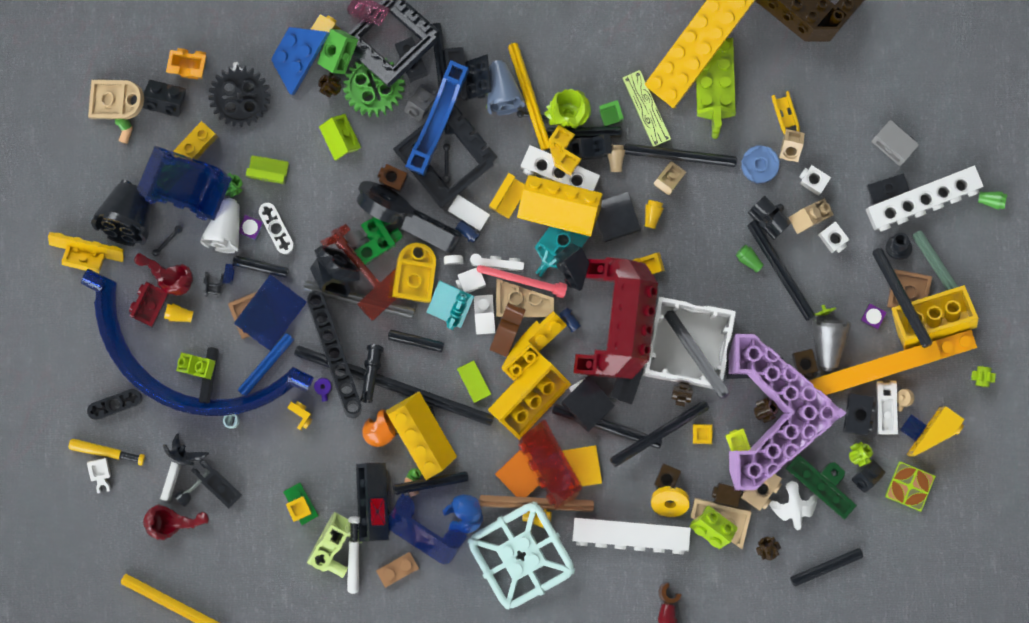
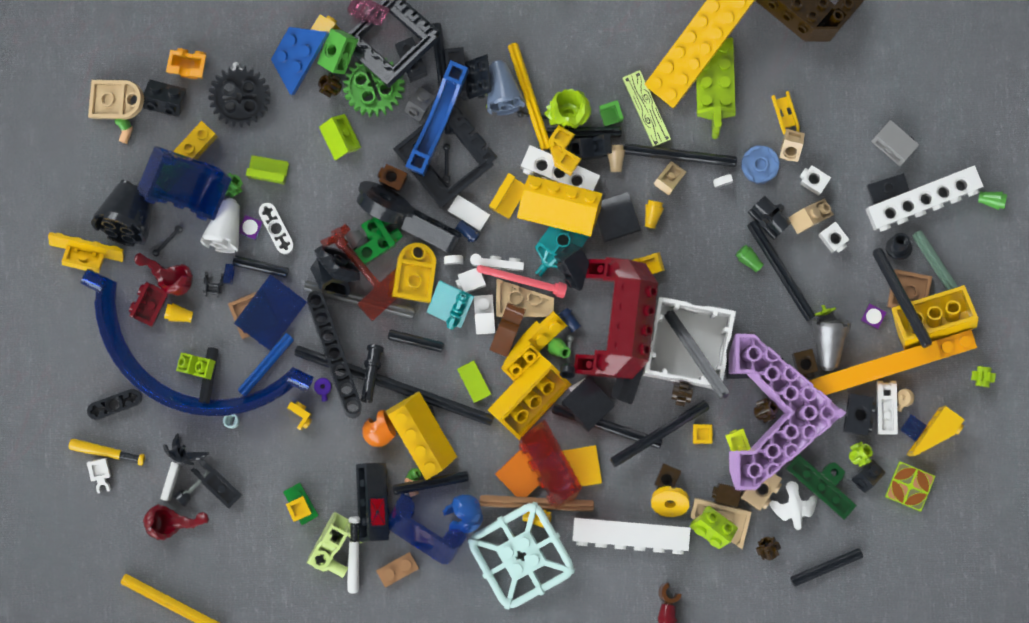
(558, 348): none -> bright green cone
(567, 369): none -> black hinge
(724, 180): none -> white tile

